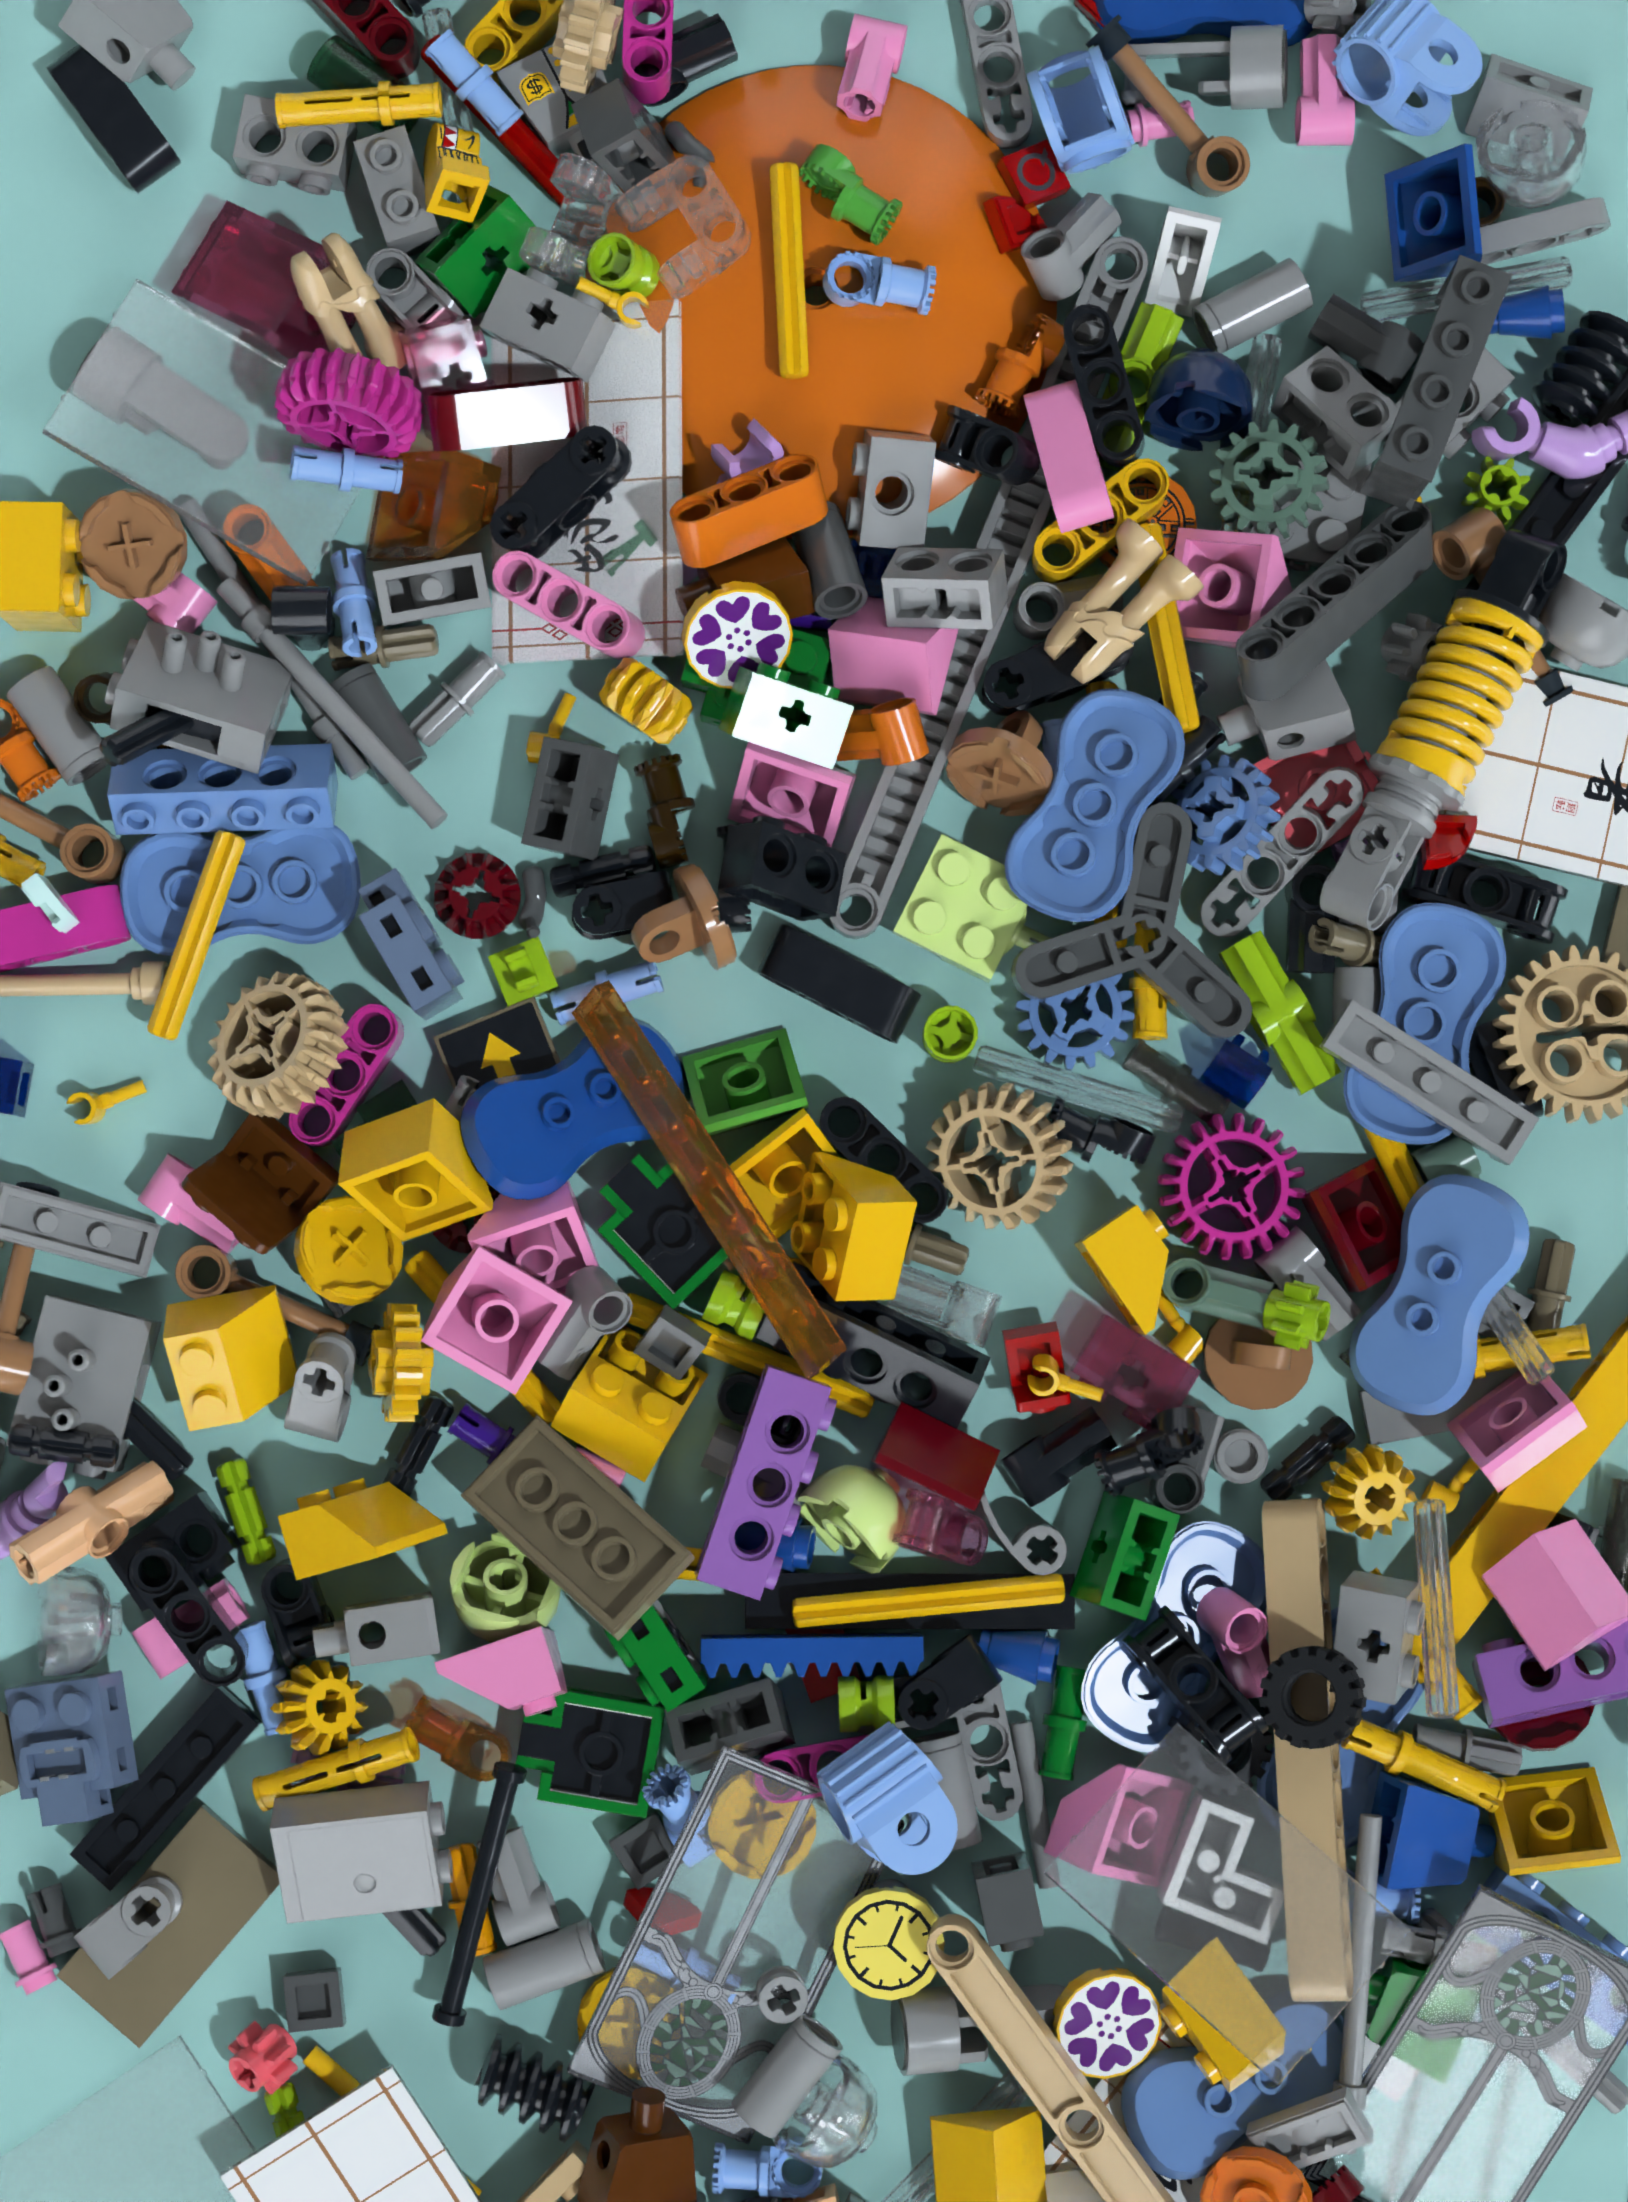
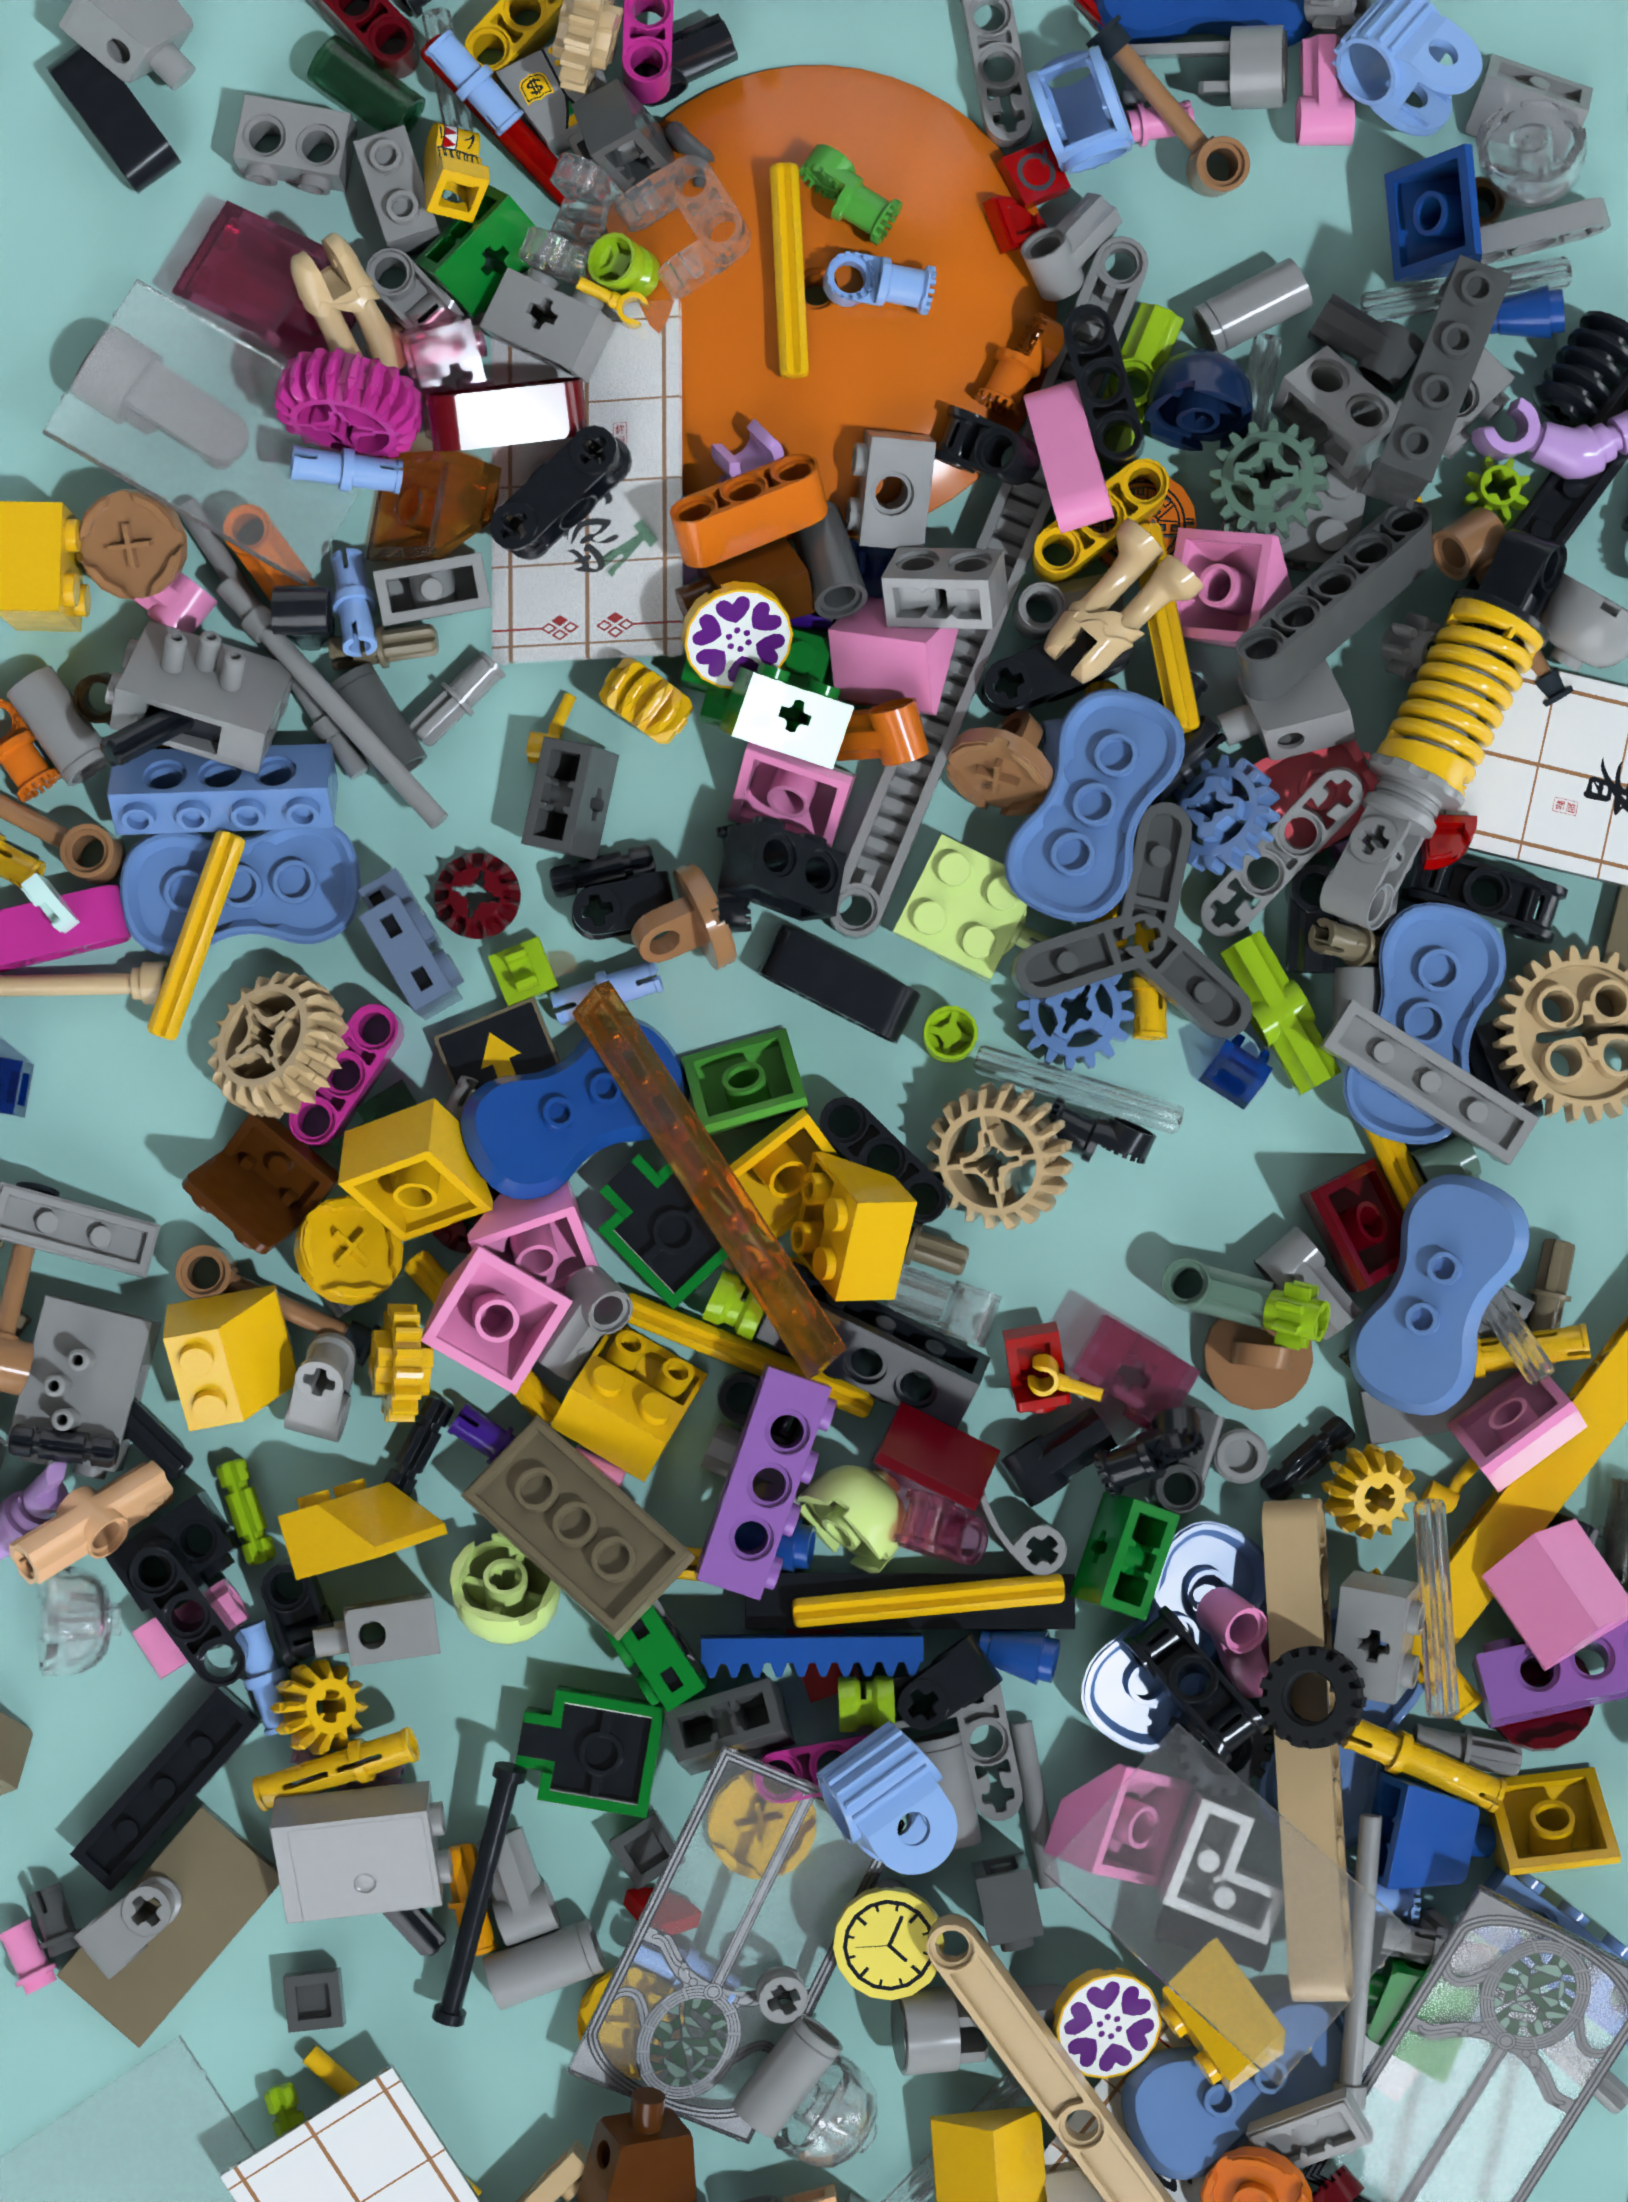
(72, 1744): sand blue piece -> none
(106, 1100): yellow hand -> none
(169, 1200): bright pink piece -> none
(262, 2057): coral gear -> none
(368, 104): yellow pin -> none
(454, 1738): clear orange connector -> none
(512, 1671): bright pink slope -> none
(532, 2088): black piece -> none
(535, 899): dark grey piece -> none
(548, 591): bright pink beam -> none
(666, 799): dark brown connector -> none
(672, 1342): dark grey plate -> none
(673, 1795): light blue connector -> none
(758, 2172): light blue connector -> none
(870, 58): bright pink piece -> none
(1063, 1724): green pin -> none
(1130, 1263): yellow slope -> none
(1175, 1082): clear smoke pin -> none
(1182, 260): white slope -> none
(1188, 1341): yellow hand -> none
(1245, 1208): dark pink gear -> none

